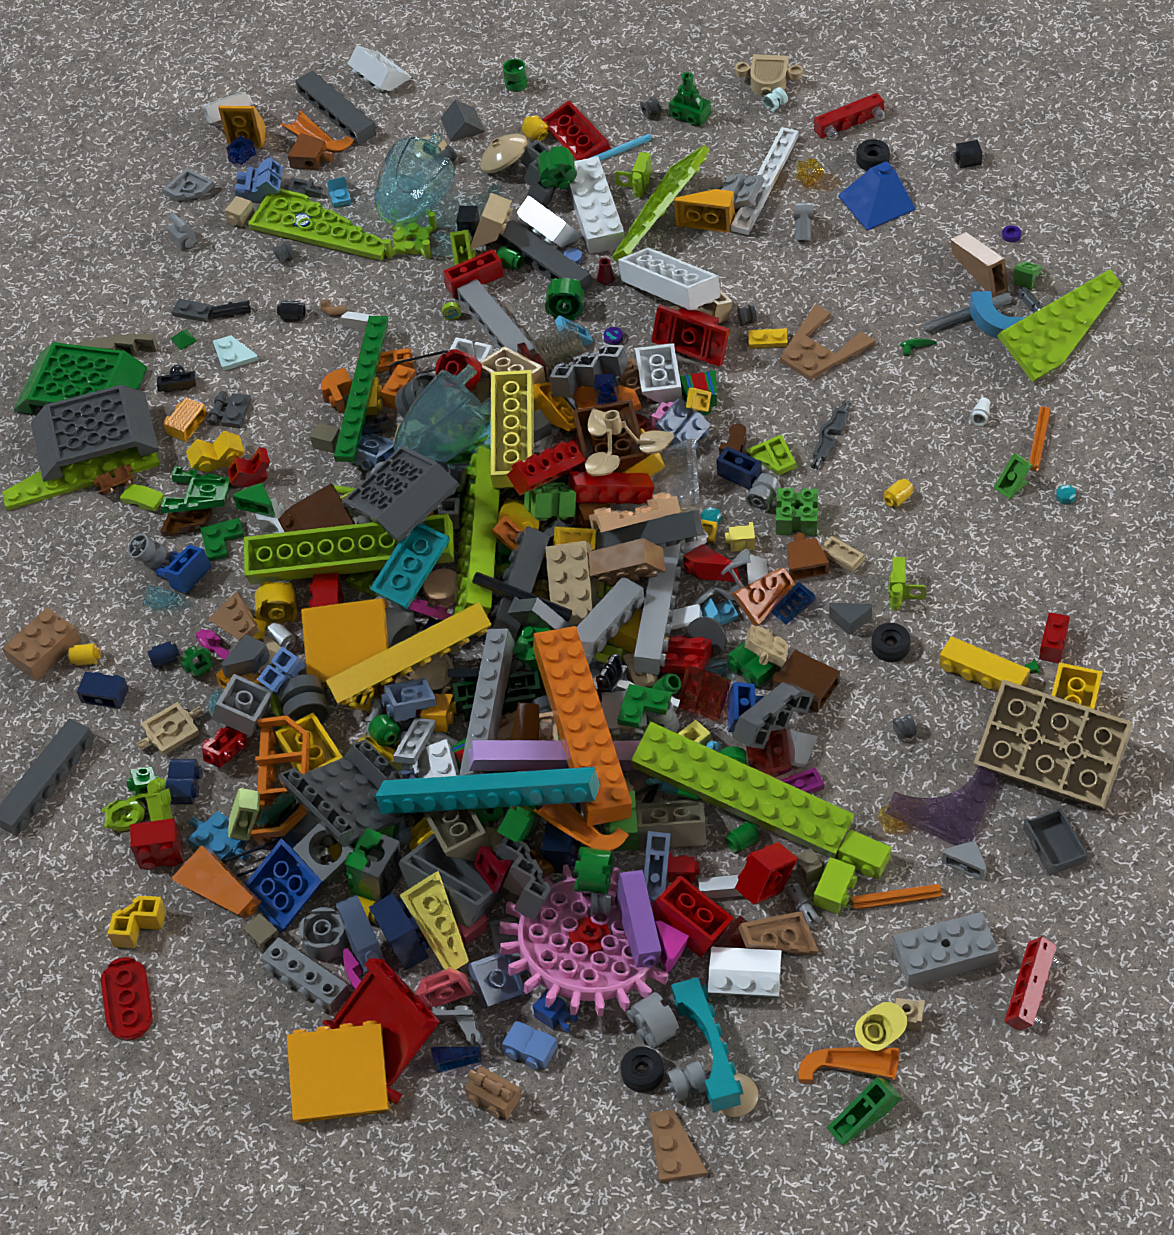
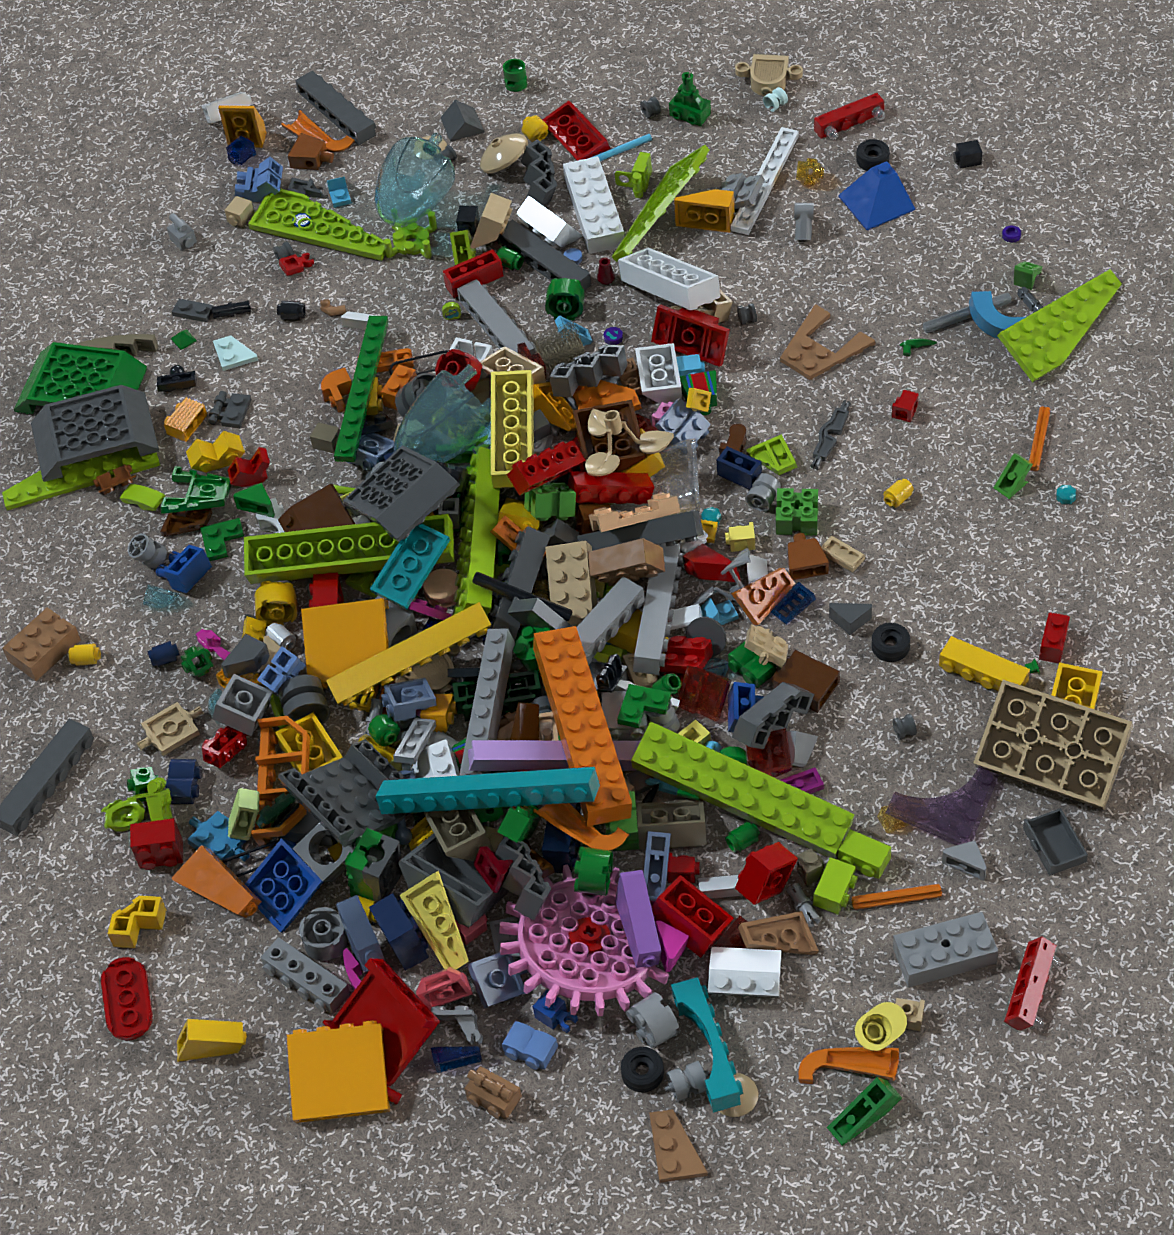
(102, 690): dark blue brick -> none
(188, 186): light grey plate -> none
(209, 1039): none -> yellow slope
(235, 617): medium nougat wing -> none
(260, 933): dark tan brick -> none
(294, 264): none -> red plate
(377, 69): white slope -> none
(556, 167): green brick -> none
(566, 535): yellow plate -> none
(600, 904): dark grey wheel -> none
(606, 388): clear blue brick -> none
(690, 364): none -> medium azure brick
(767, 338): yellow plate -> none
(897, 585): lime piece -> none
(905, 406): none -> red brick
(981, 262): medium nougat slope -> none
(981, 413): white cone -> none

